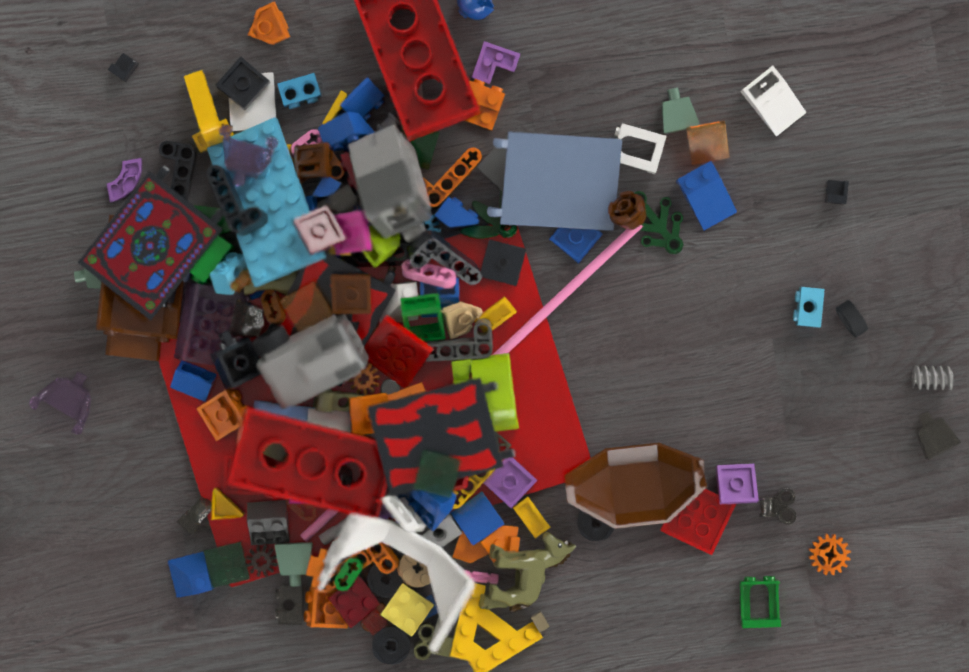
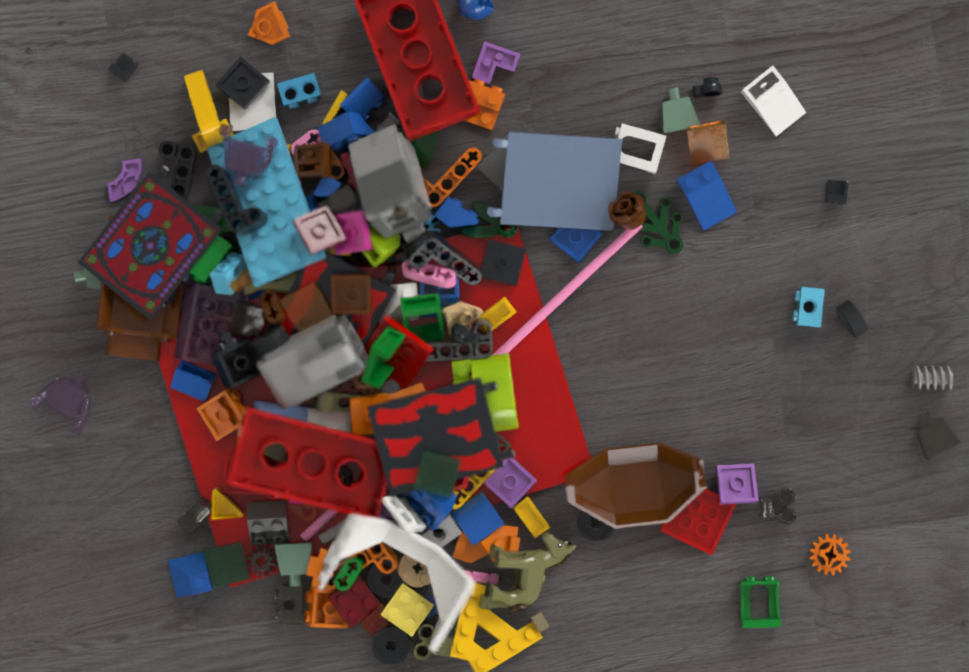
(376, 370): none -> green panel
(461, 334): none -> black piece
(710, 88): none -> black piece

